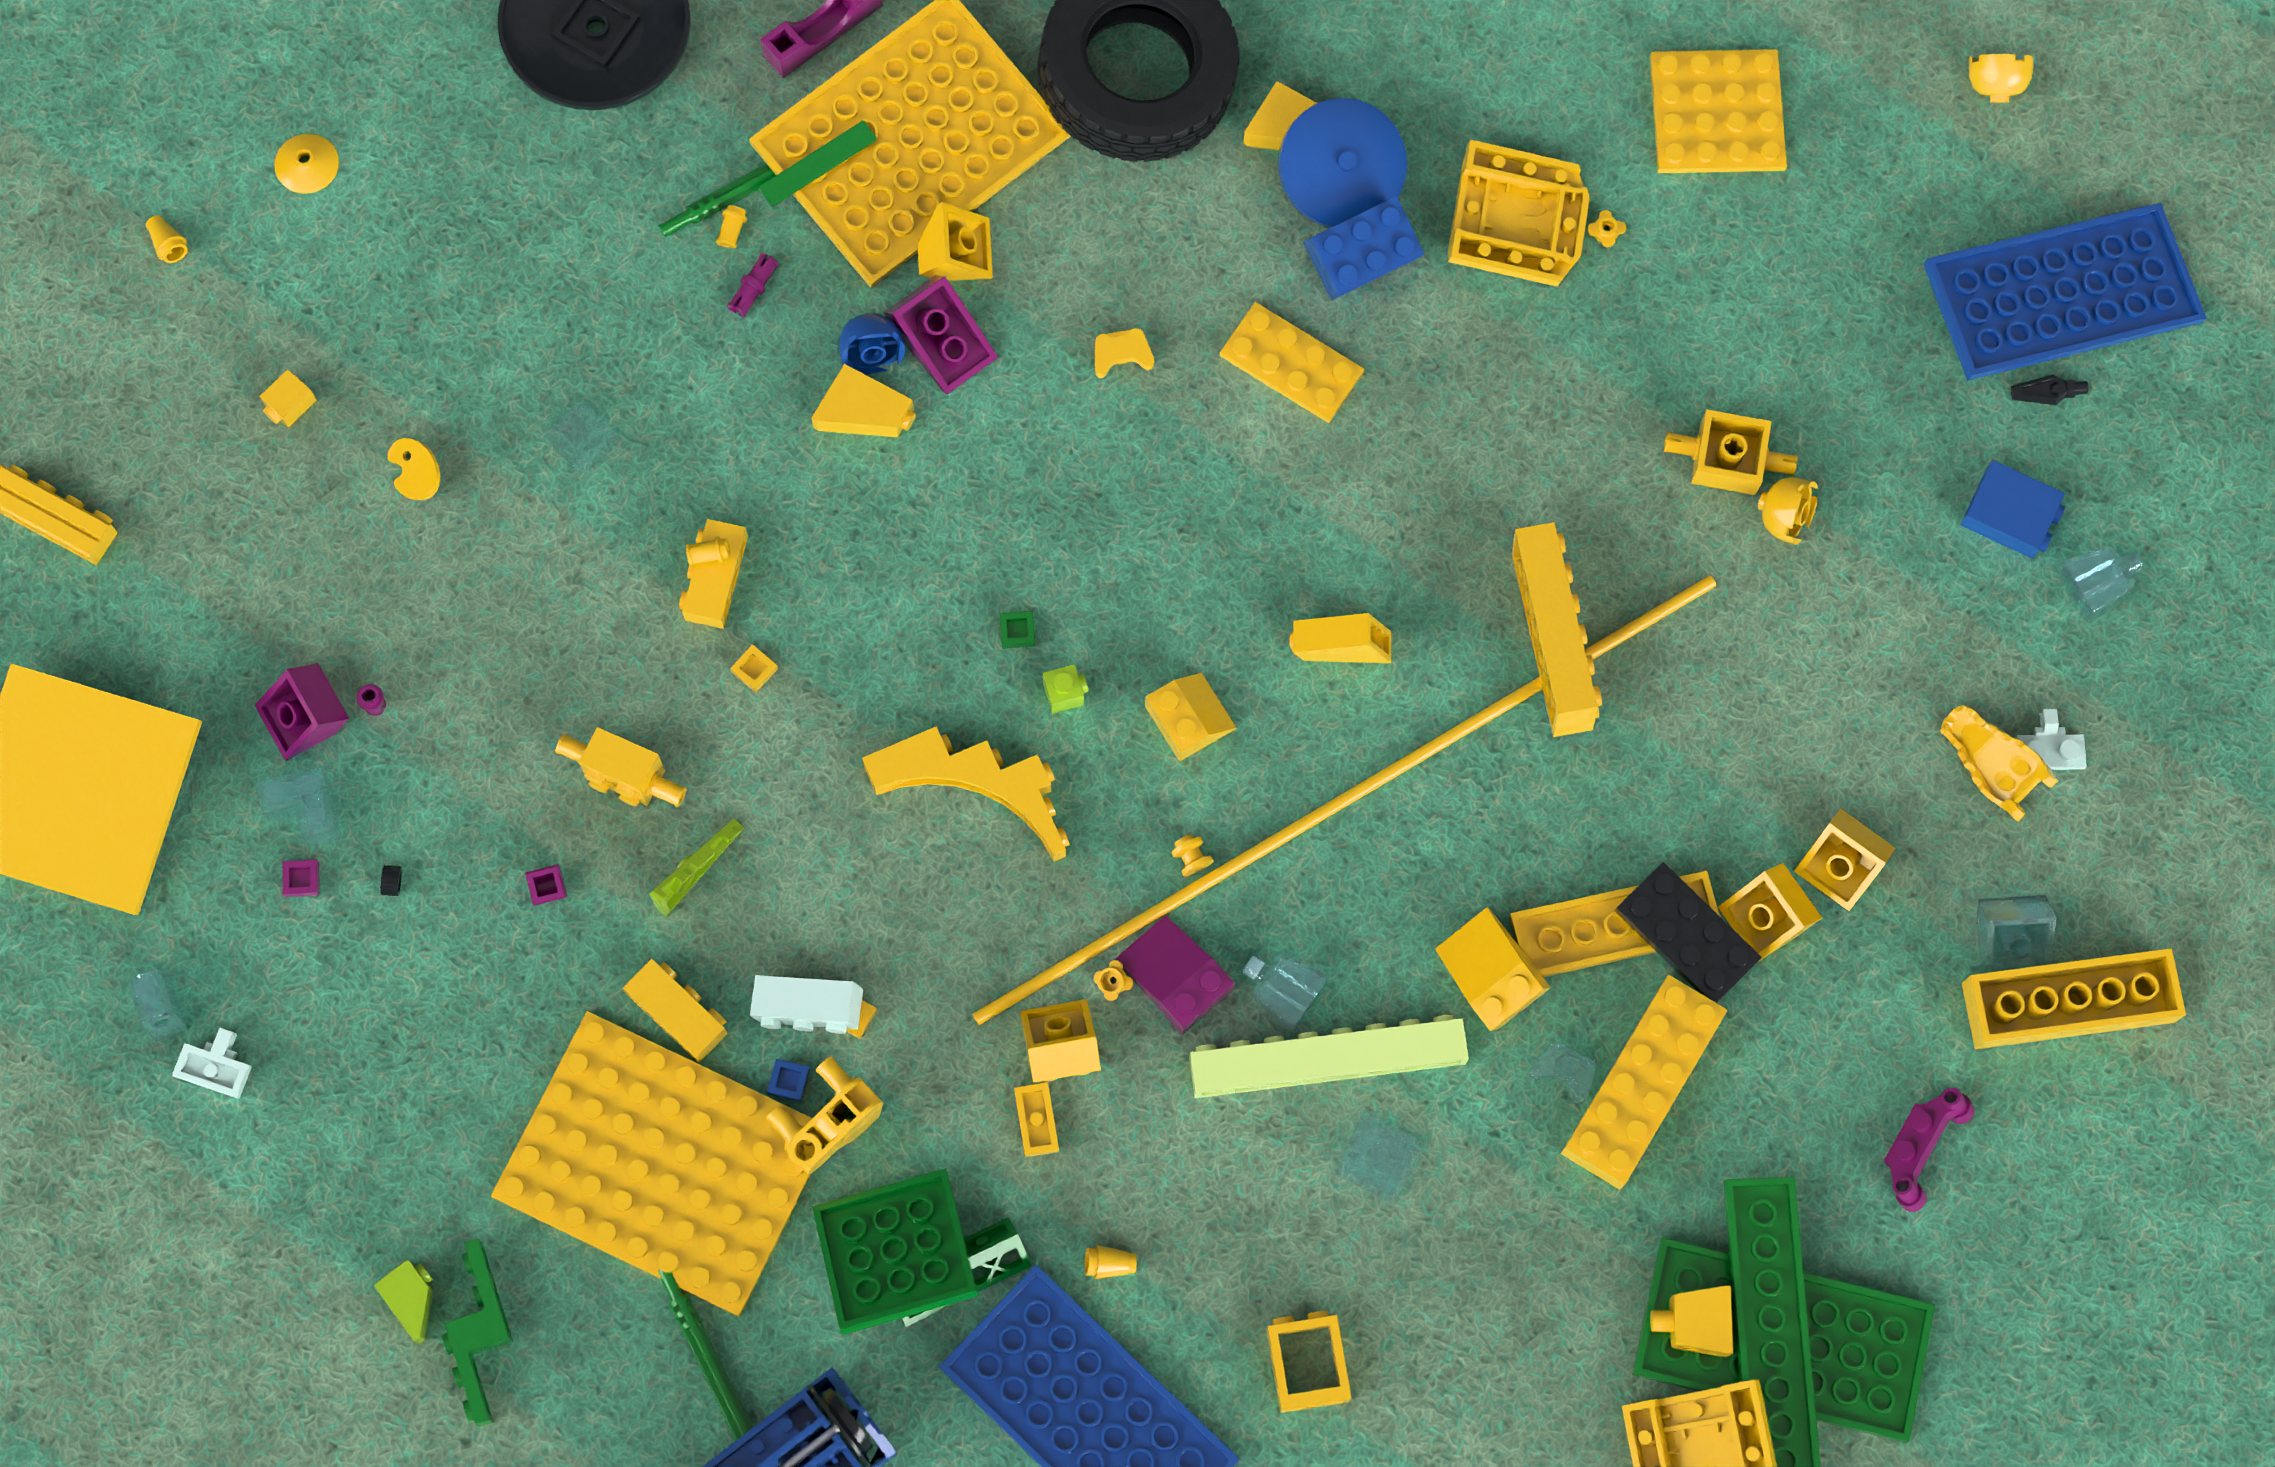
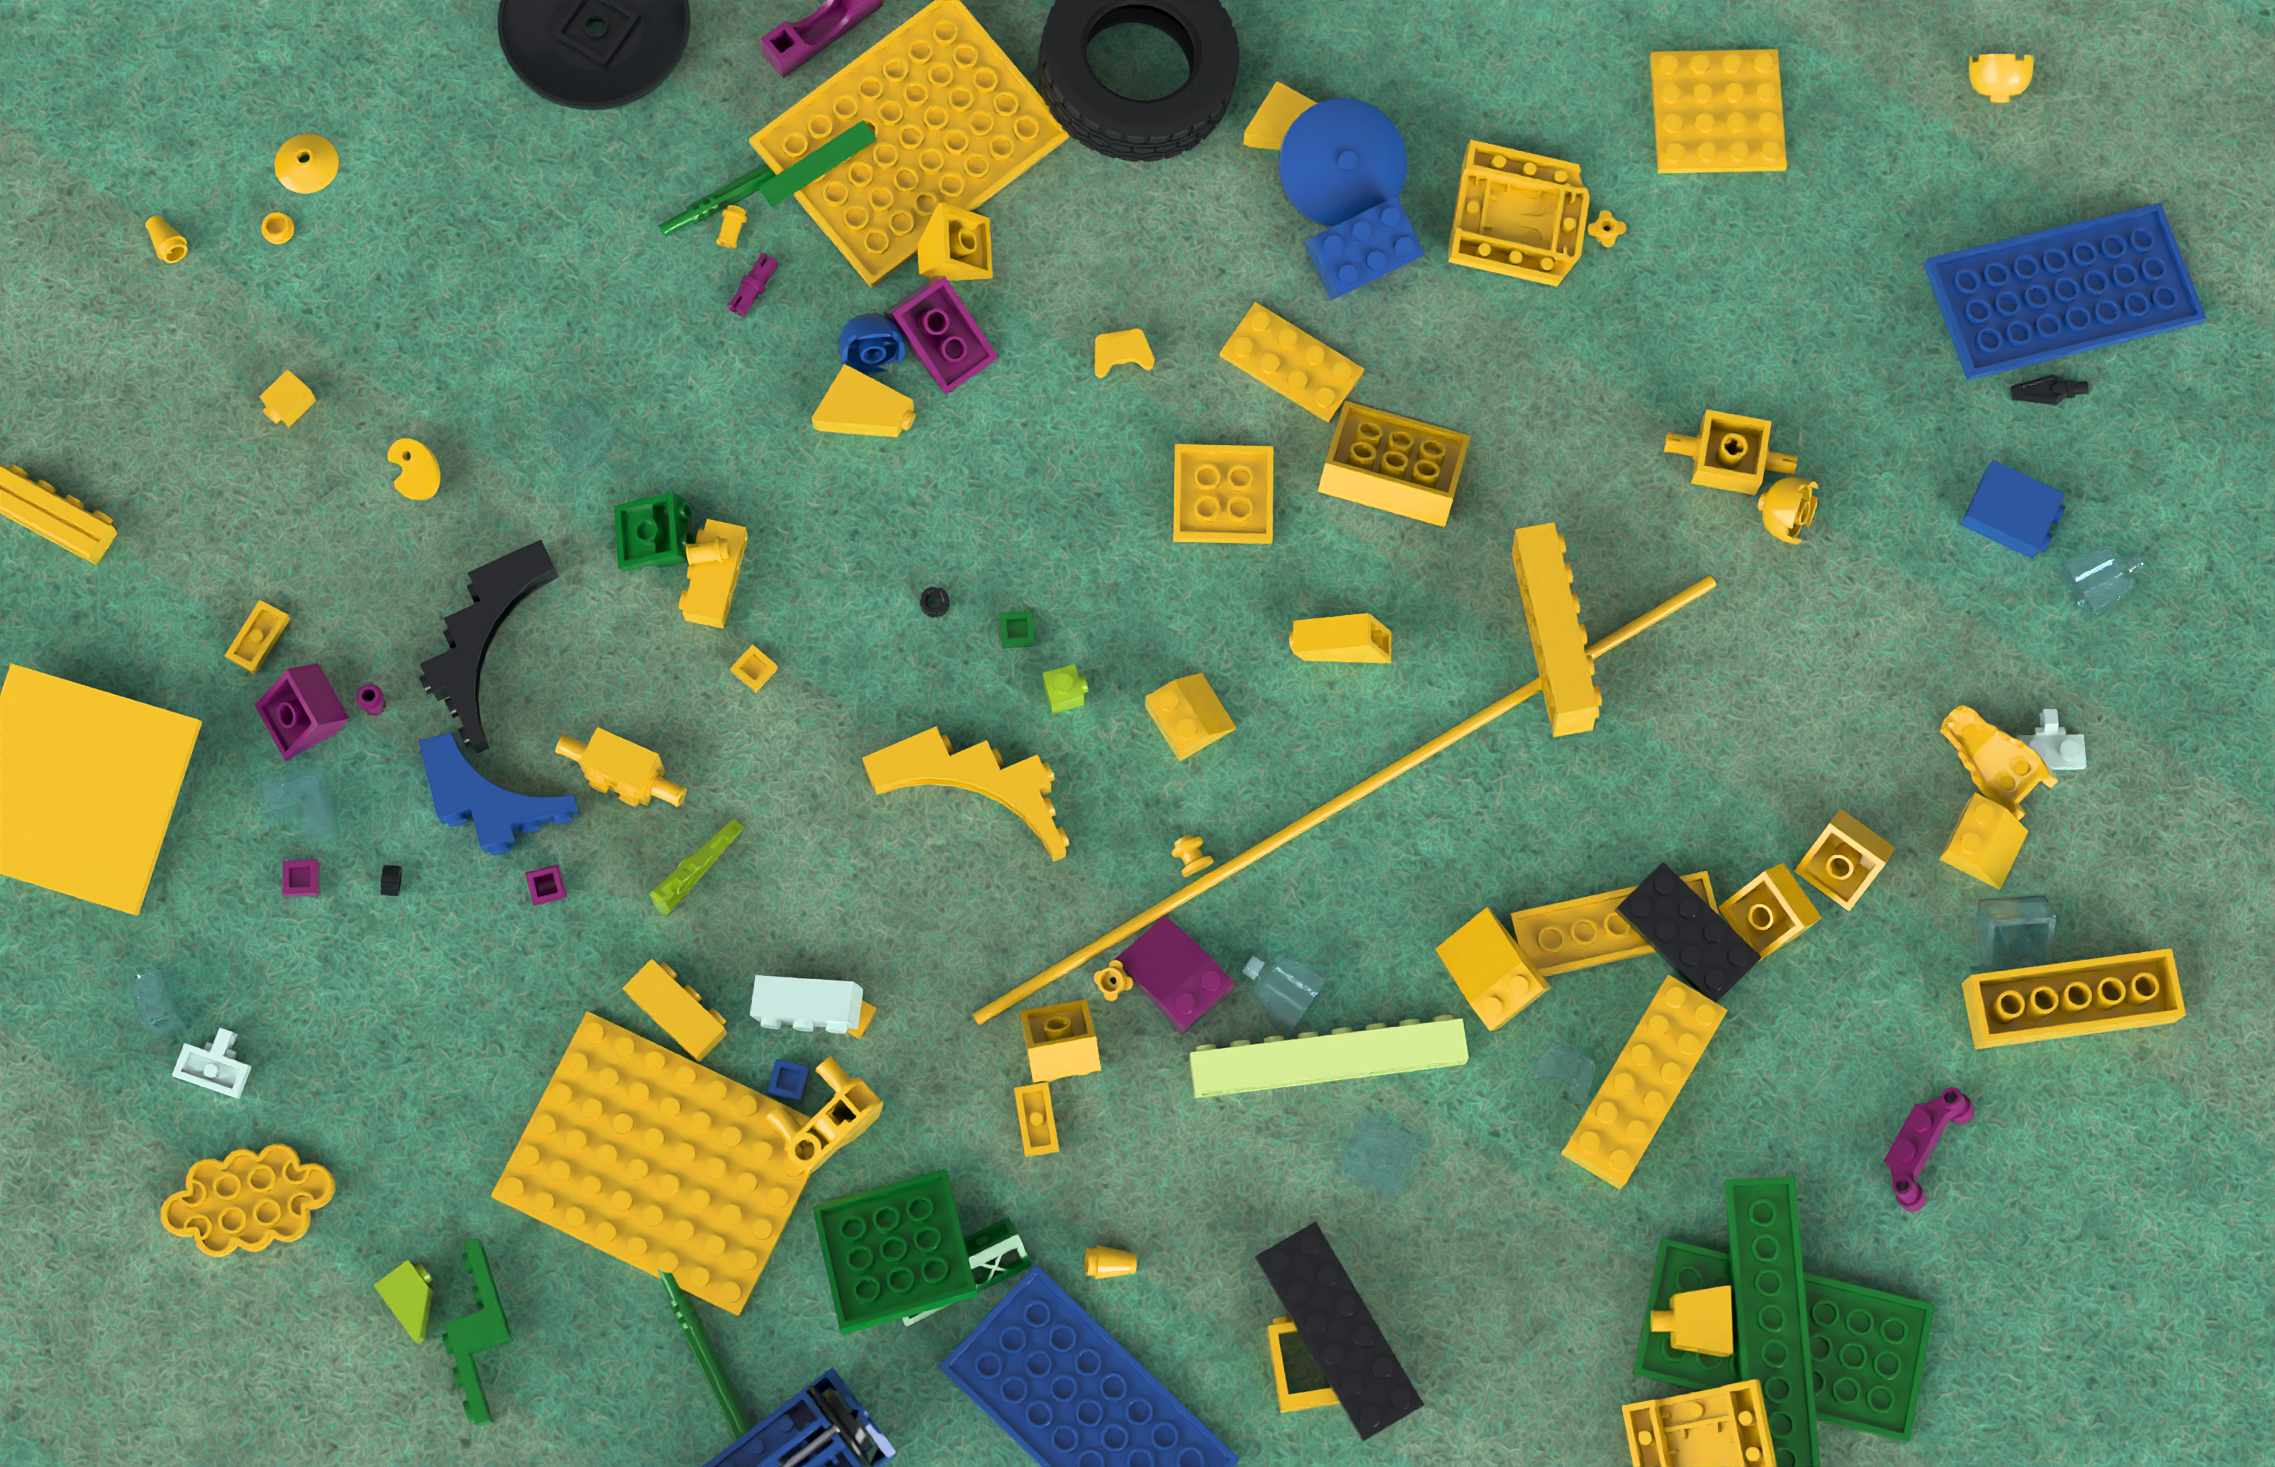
(248, 1200): none -> yellow plate
(257, 637): none -> yellow plate
(277, 228): none -> yellow plate
(496, 591): none -> black arch
(497, 813): none -> blue arch
(652, 532): none -> green plate
(934, 612): none -> black axle
(1223, 494): none -> yellow plate
(1339, 1331): none -> black plate
(1394, 463): none -> yellow slope
(1985, 841): none -> yellow slope

